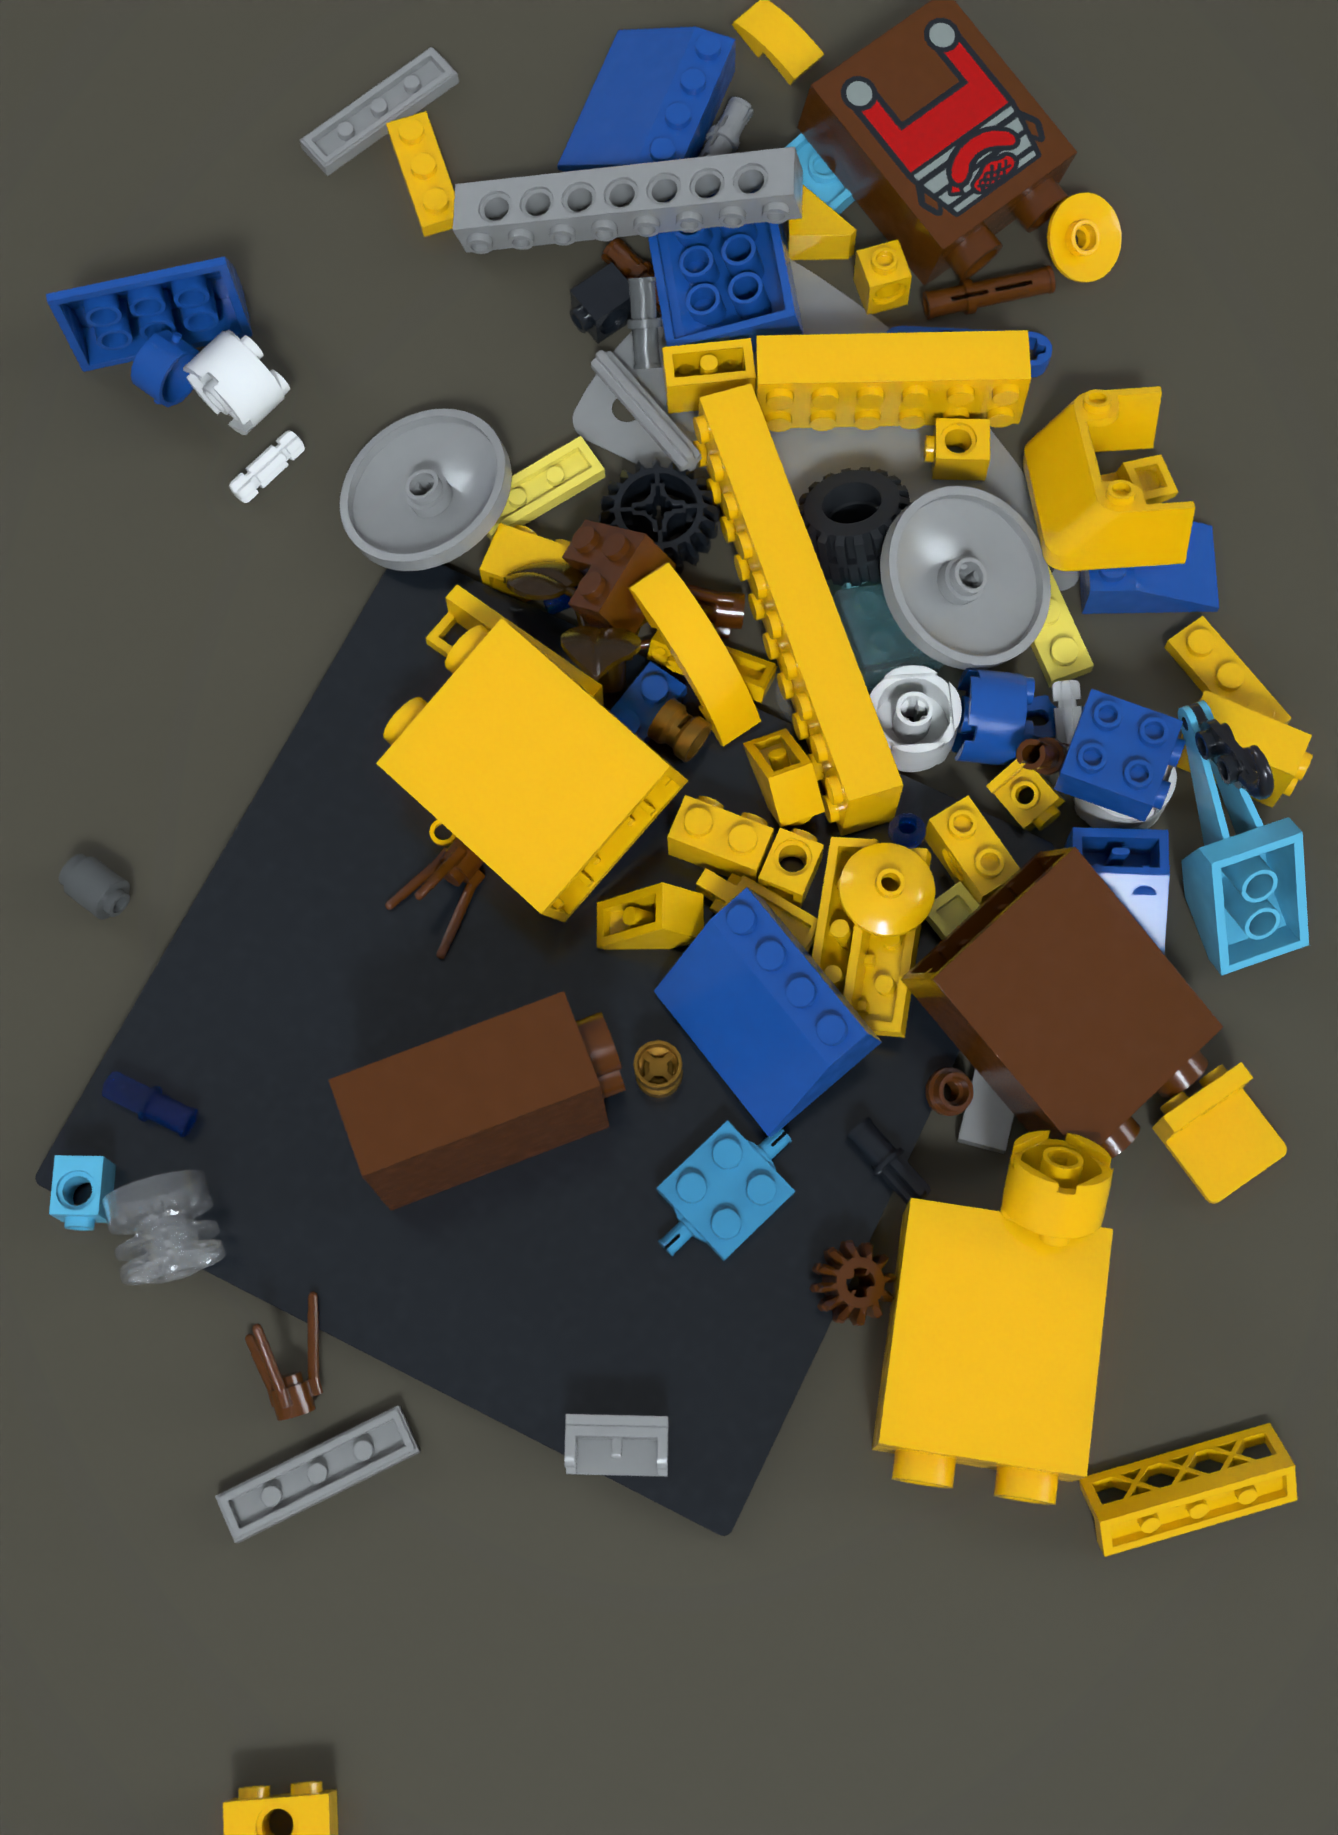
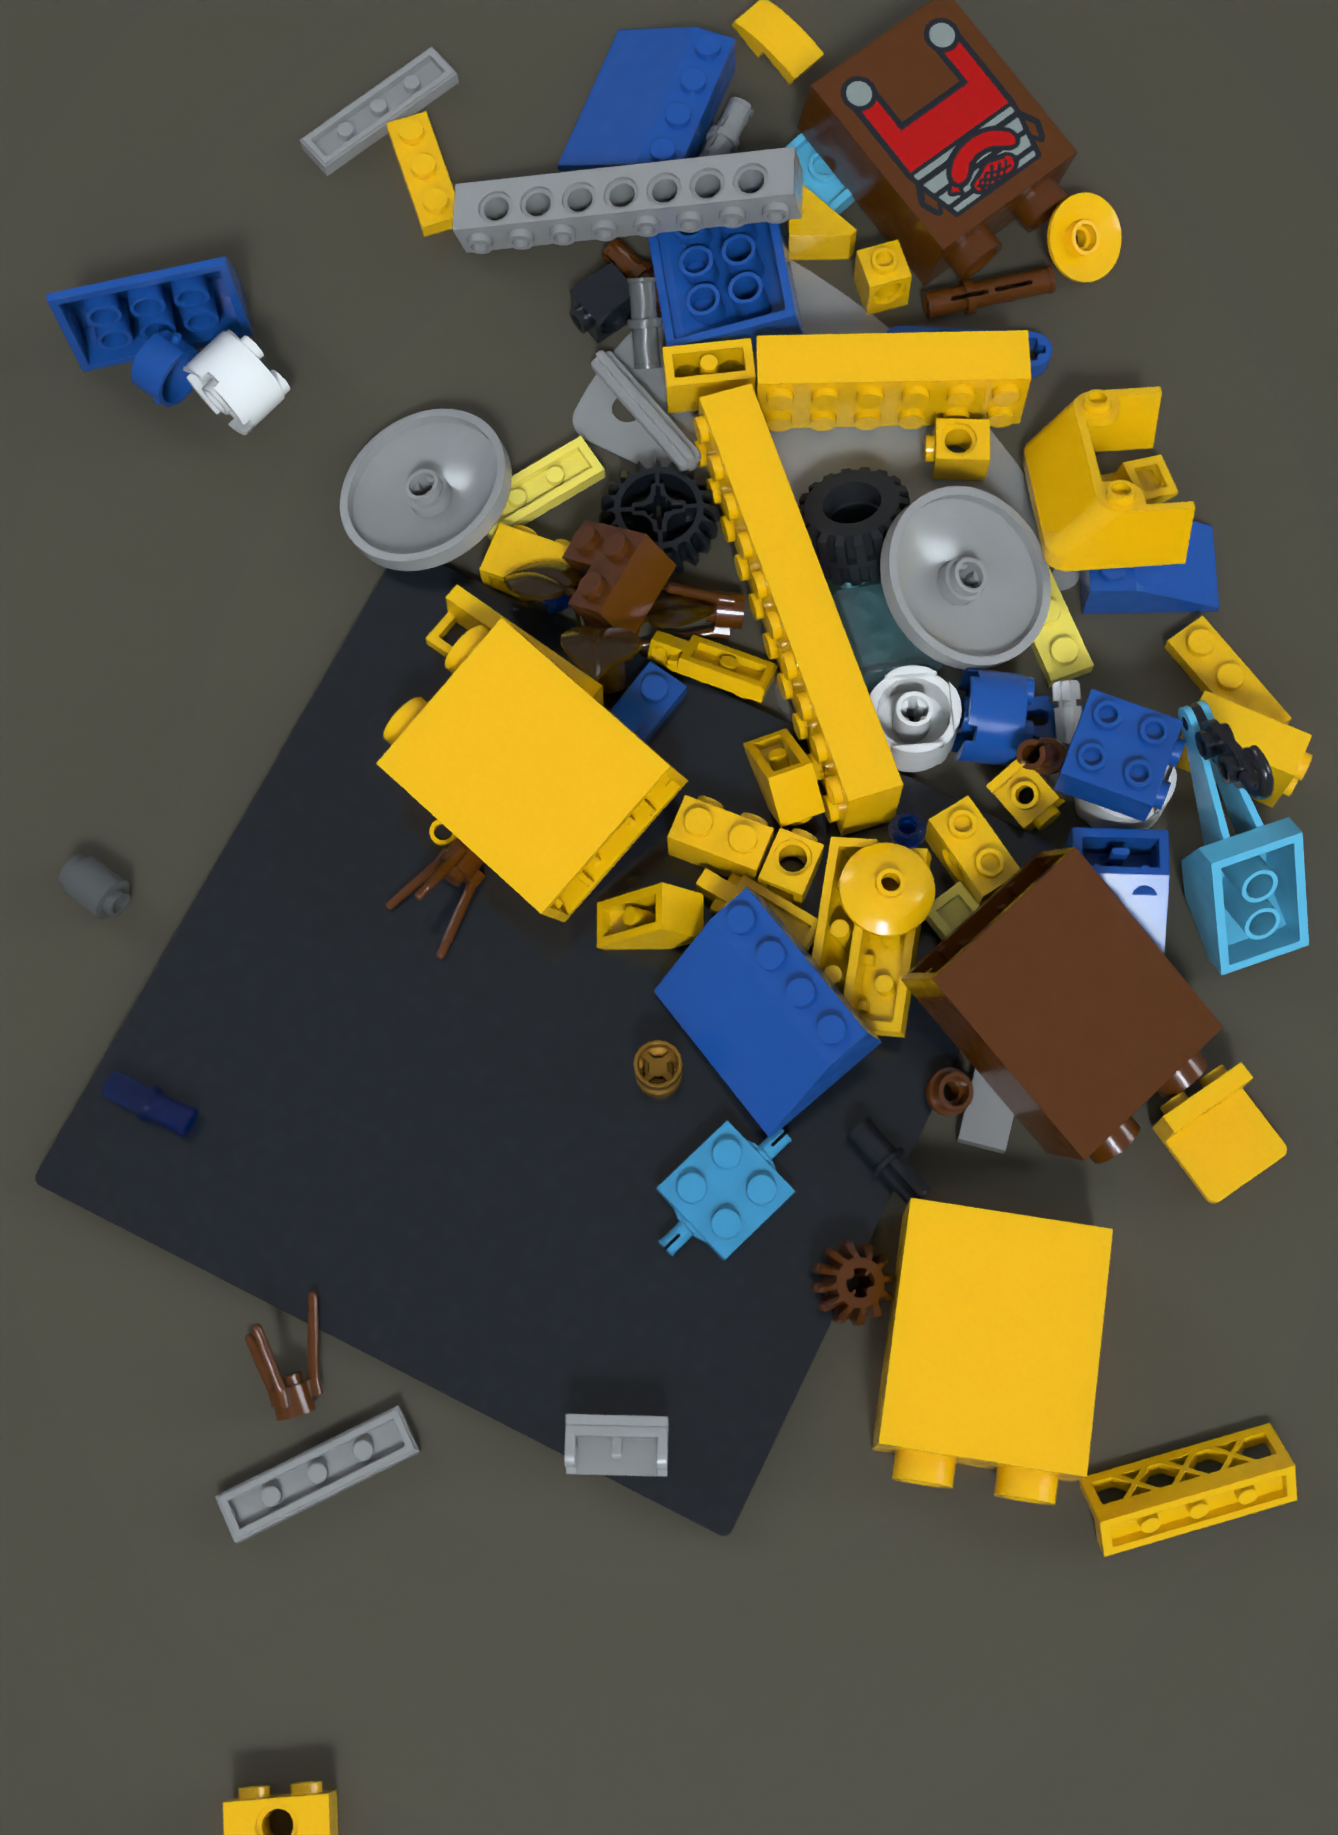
(68, 1175): medium azure brick -> none
(162, 1218): clear wheel -> none
(266, 466): white axle -> none
(478, 1099): reddish brown brick -> none
(679, 730): pearl gold wheel -> none
(697, 651): yellow slope -> none
(1057, 1186): yellow brick -> none

